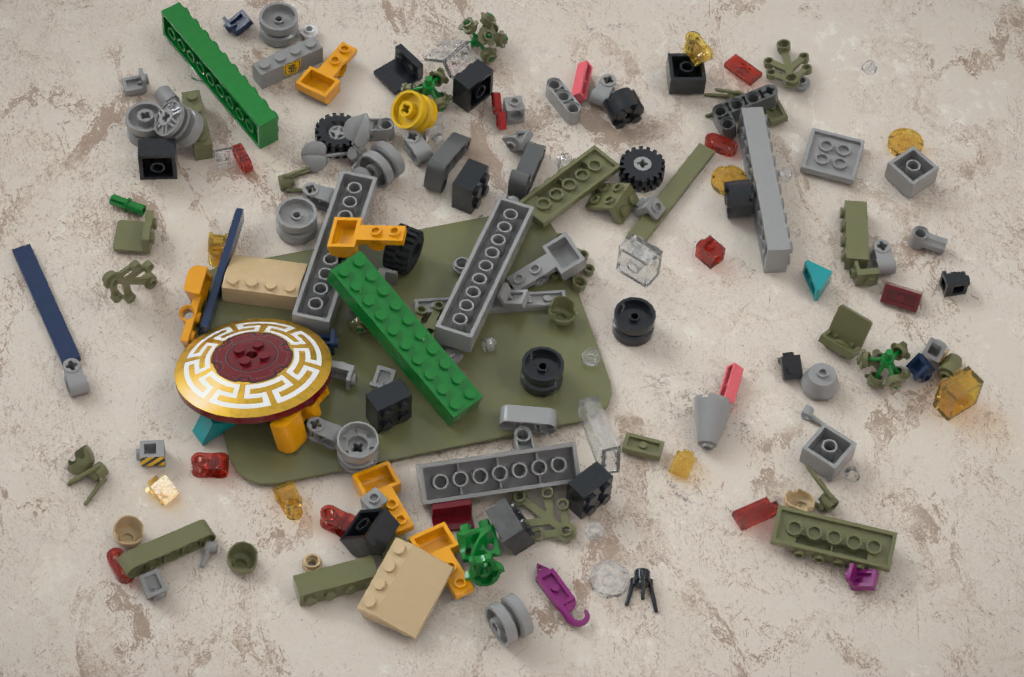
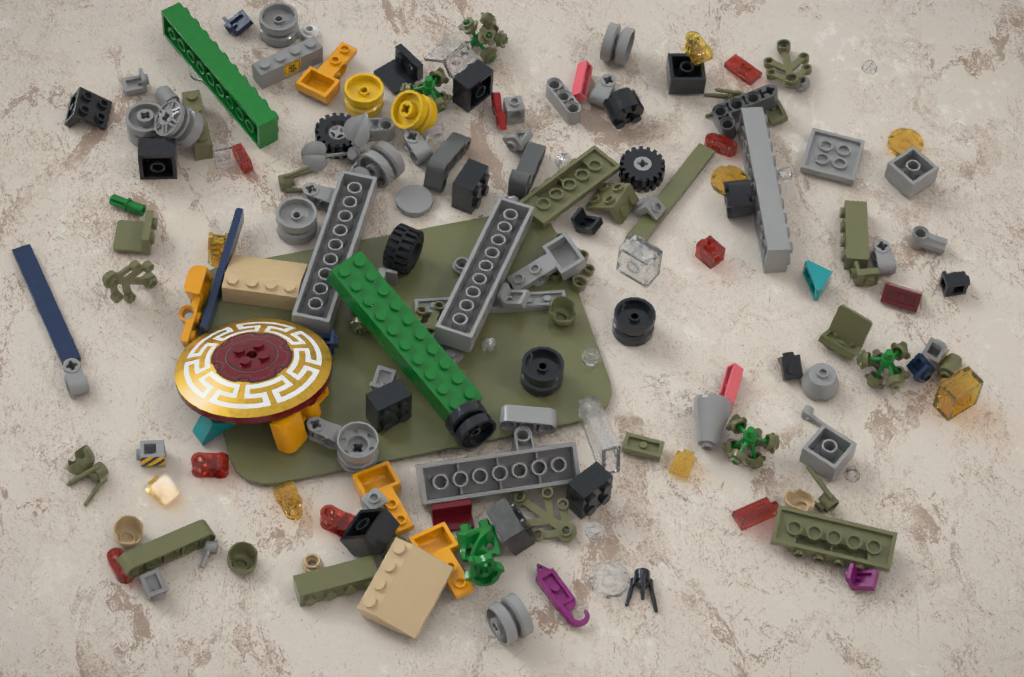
(88, 107): none -> black bracket
(344, 372): light grey bracket -> none
(350, 233): light orange plate -> none
(363, 95): none -> yellow wheel
(414, 200): none -> light grey tile
(470, 425): none -> black wheel
(585, 223): none -> black bracket
(617, 44): none -> light grey wheel
(751, 439): none -> olive plant

